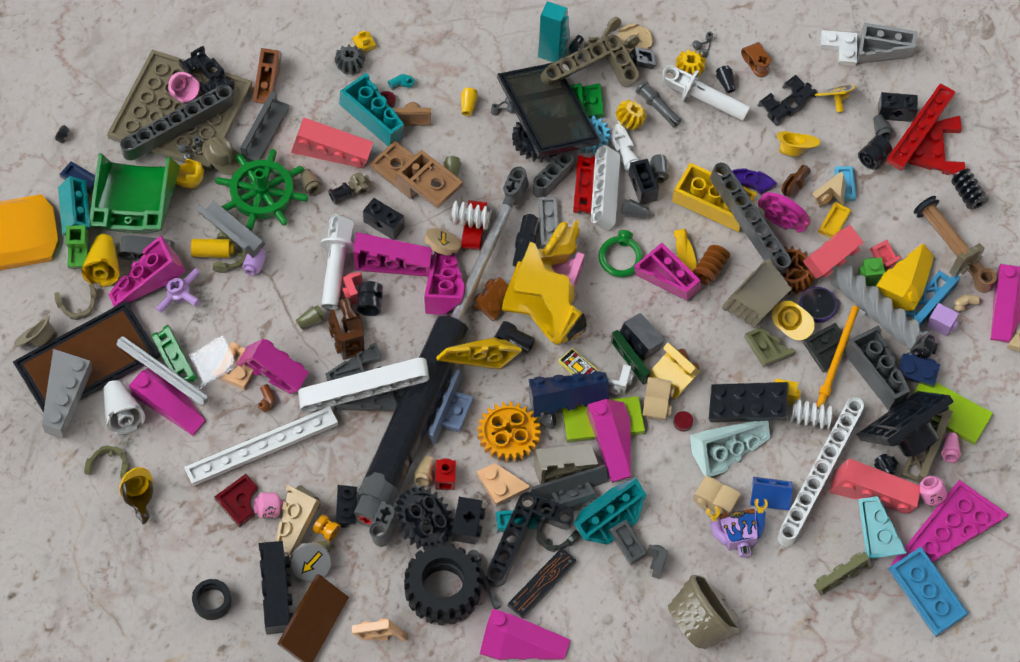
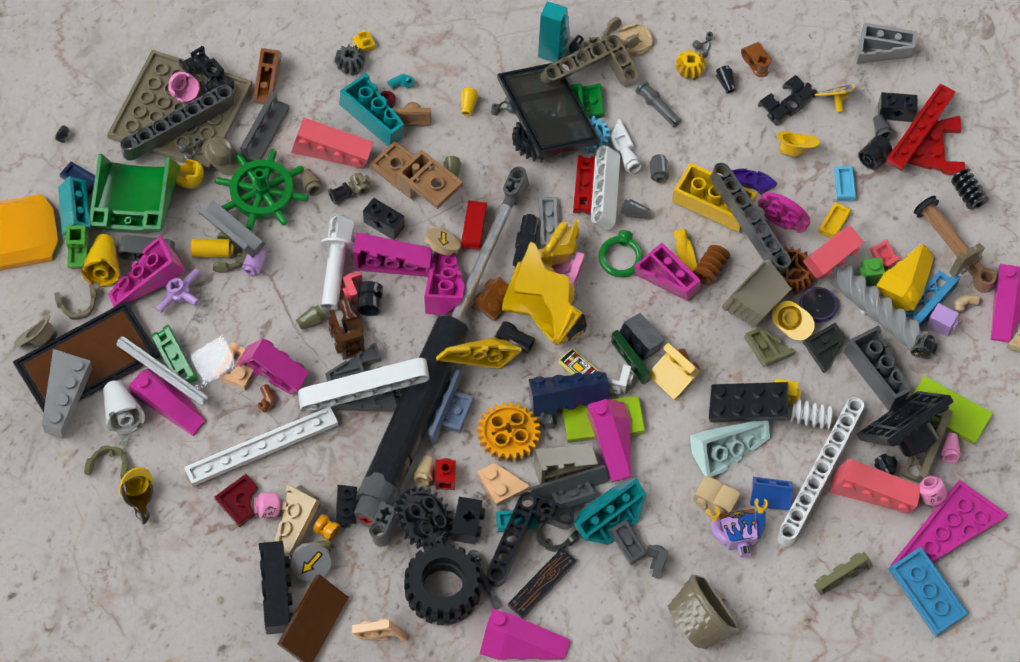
(207, 585): black tyre -> none
(470, 215): white piece -> none
(555, 167): dark grey beam -> none
(630, 114): yellow gear -> none
(643, 57): black bracket -> none
(643, 181): black brick -> none
(657, 399): tan brick -> none
(683, 421): dark red tile -> none
(689, 85): white piece -> none
(795, 181): reddish brown arm -> none
(825, 389): light orange bar -> none
(833, 188): tan slope -> none
(843, 42): white plate -> none
(878, 530): wing -> none
(918, 369): dark blue bracket -> none

